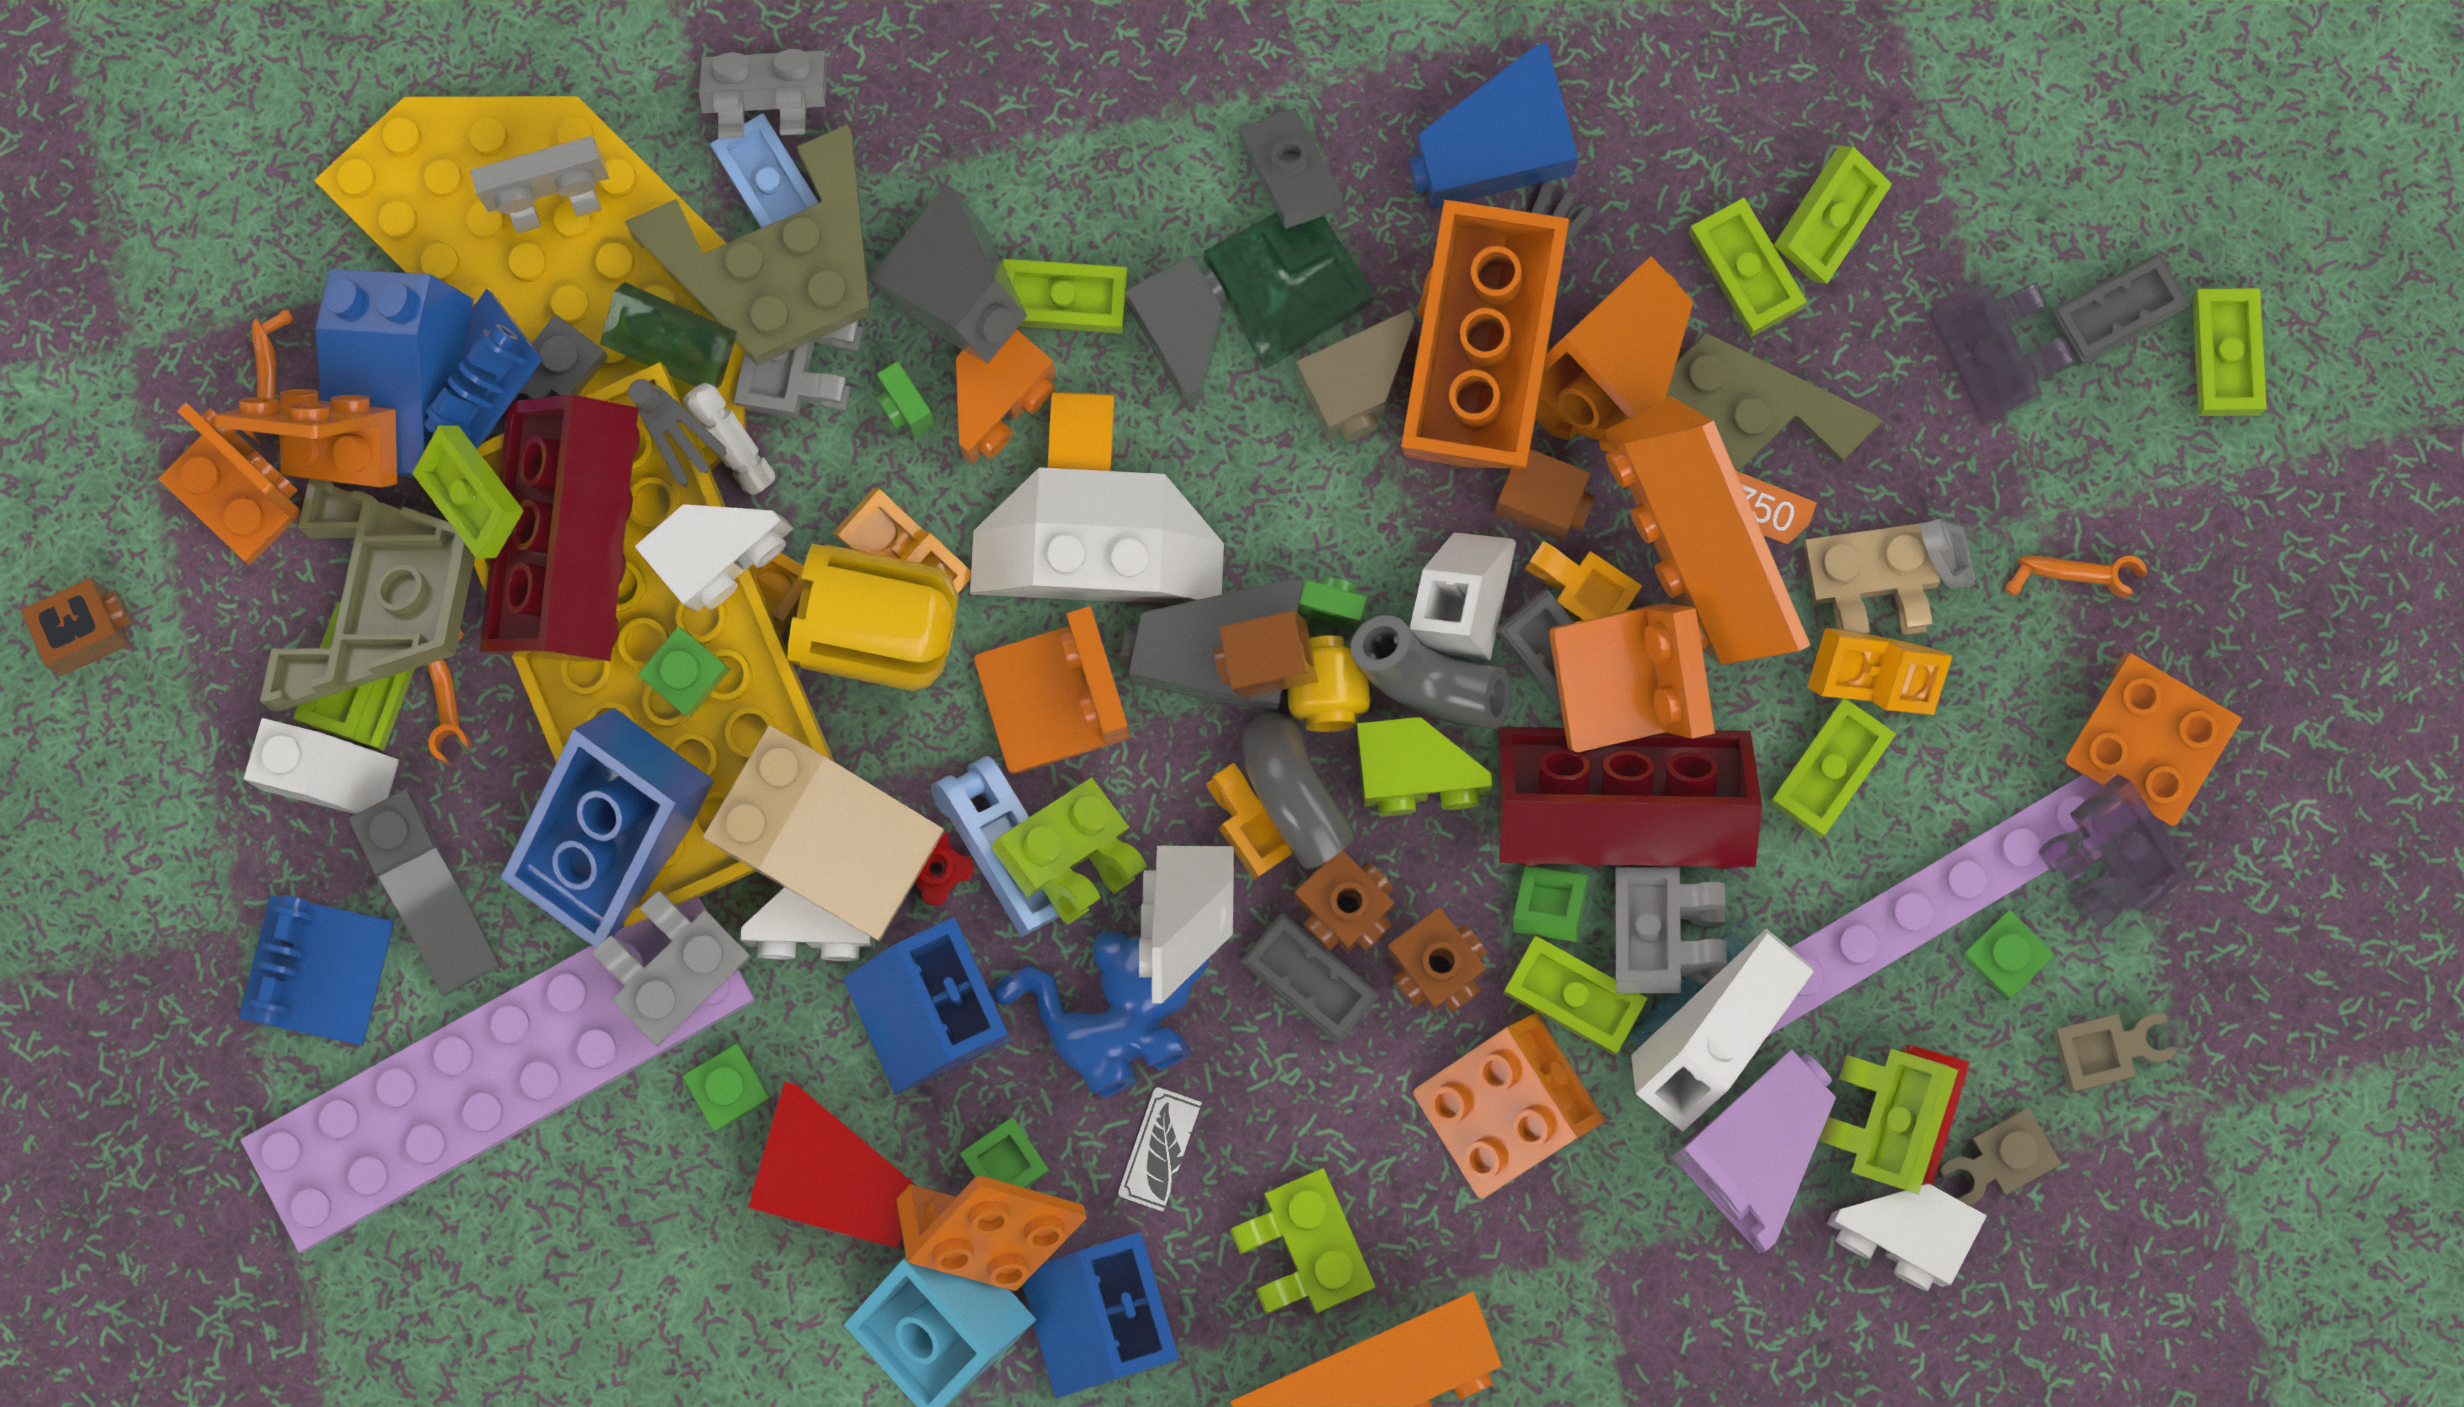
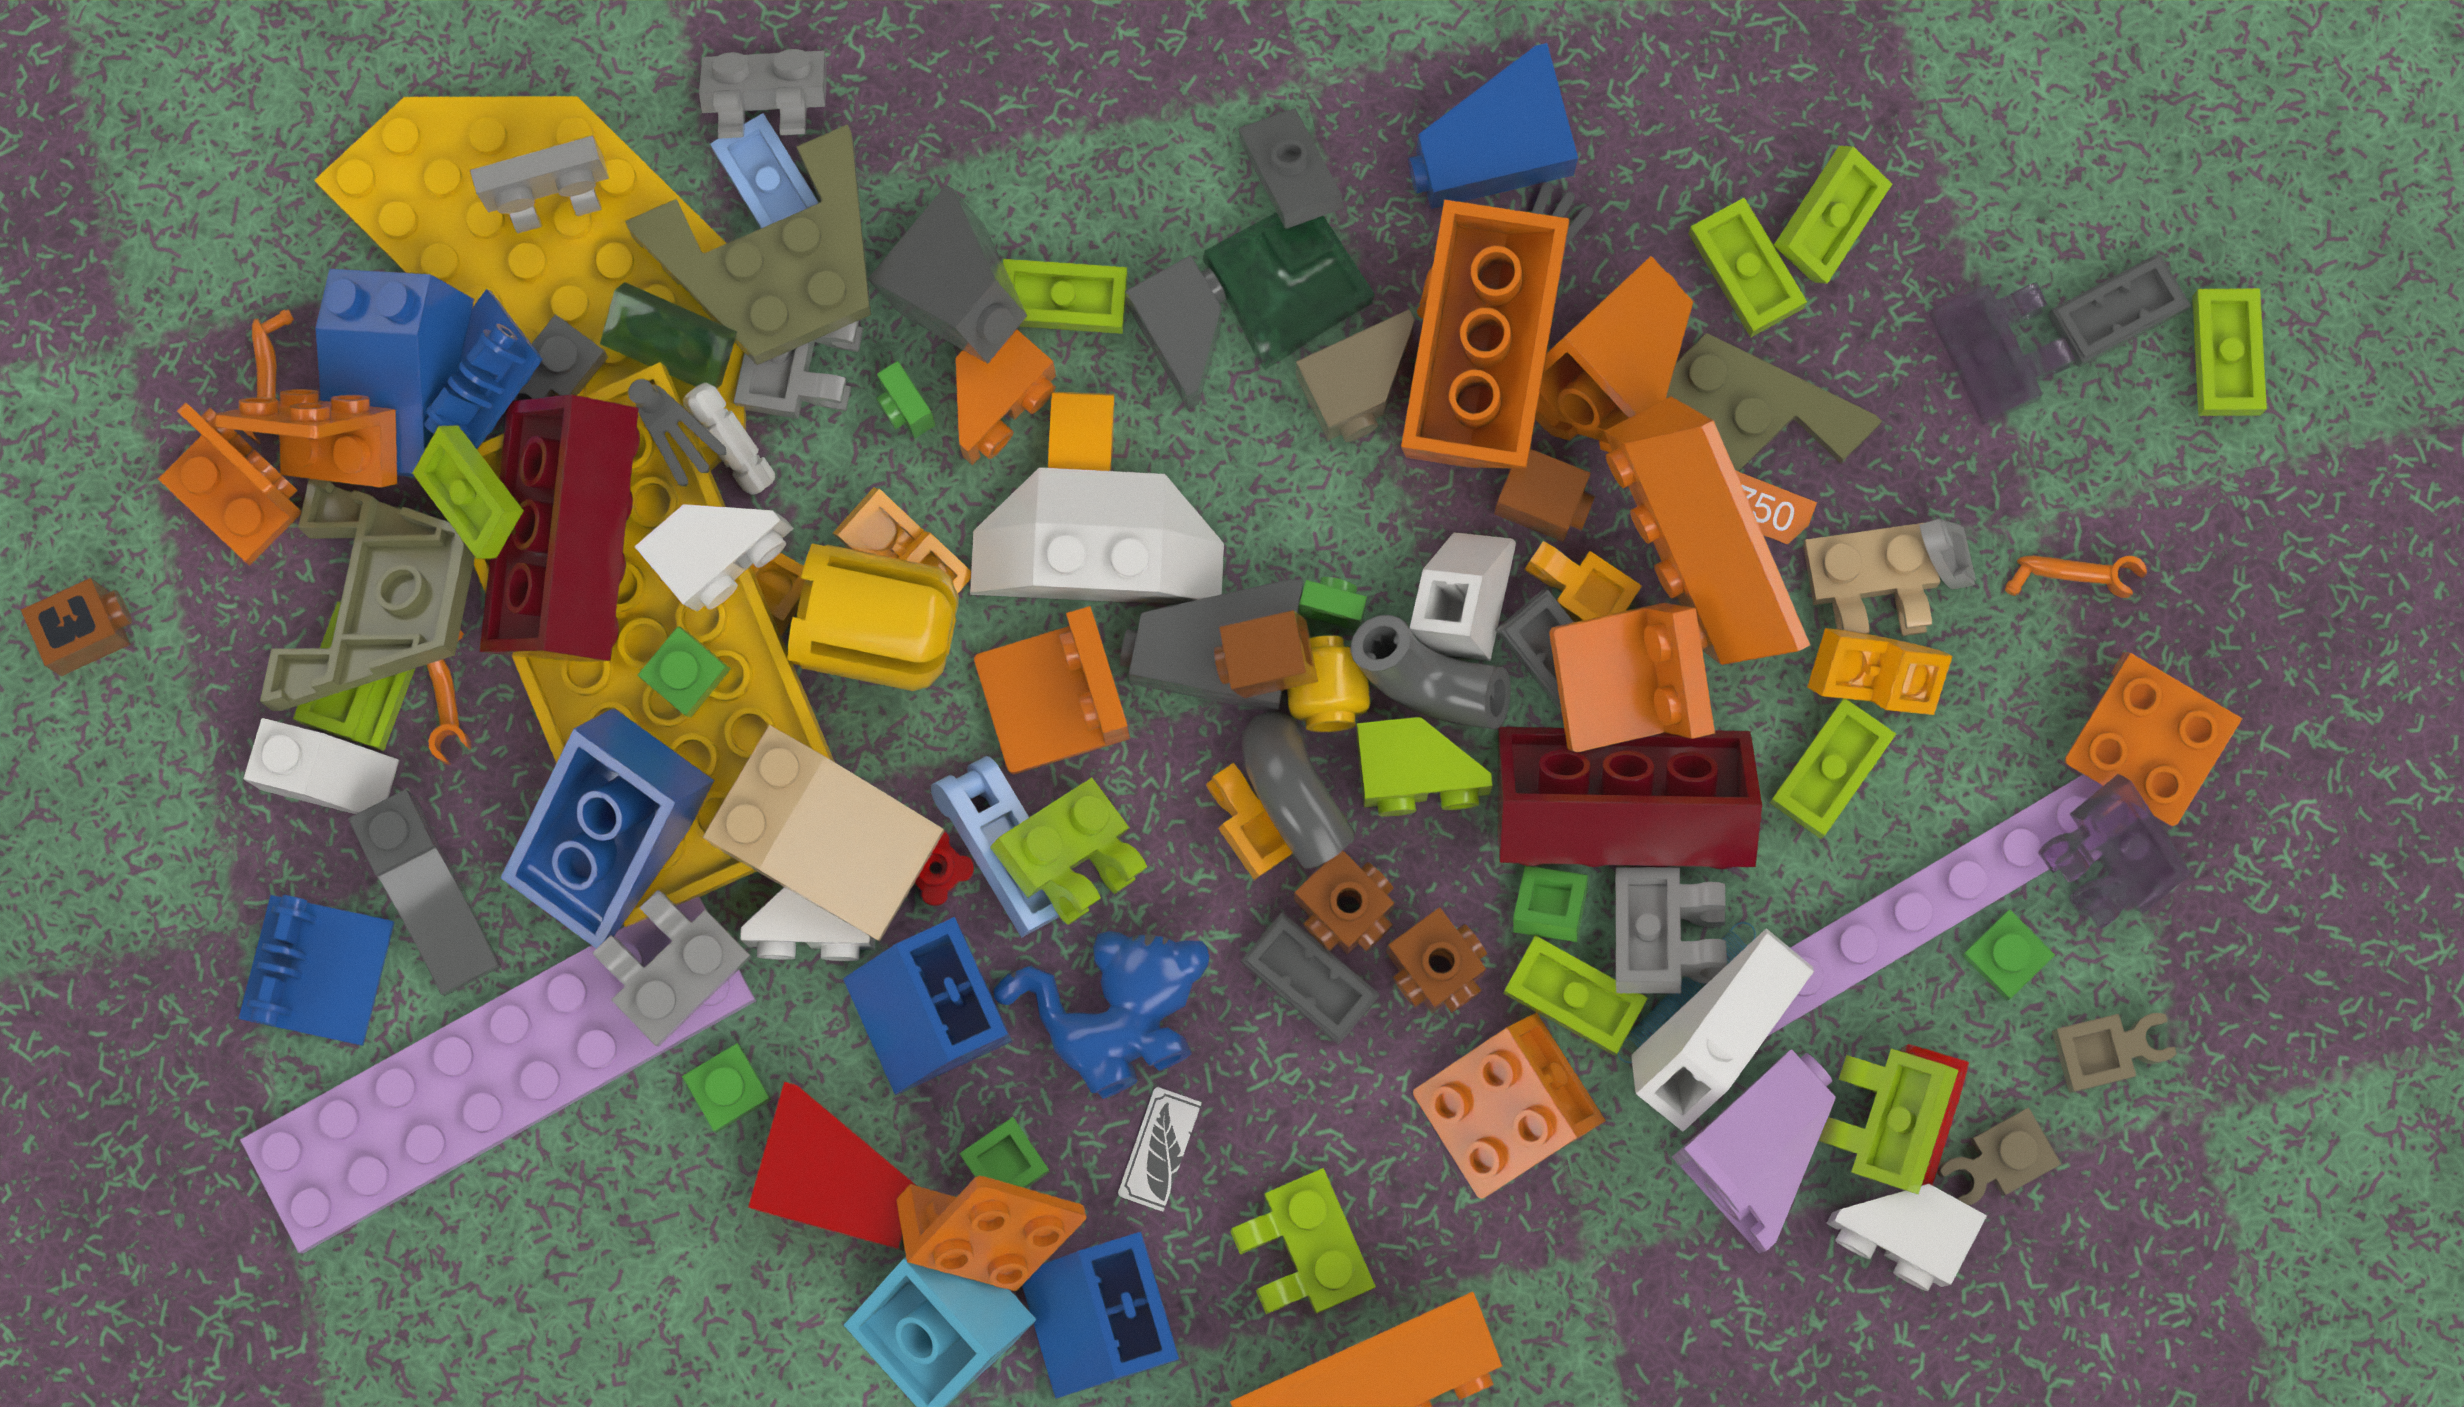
(1184, 913): white slope -> none

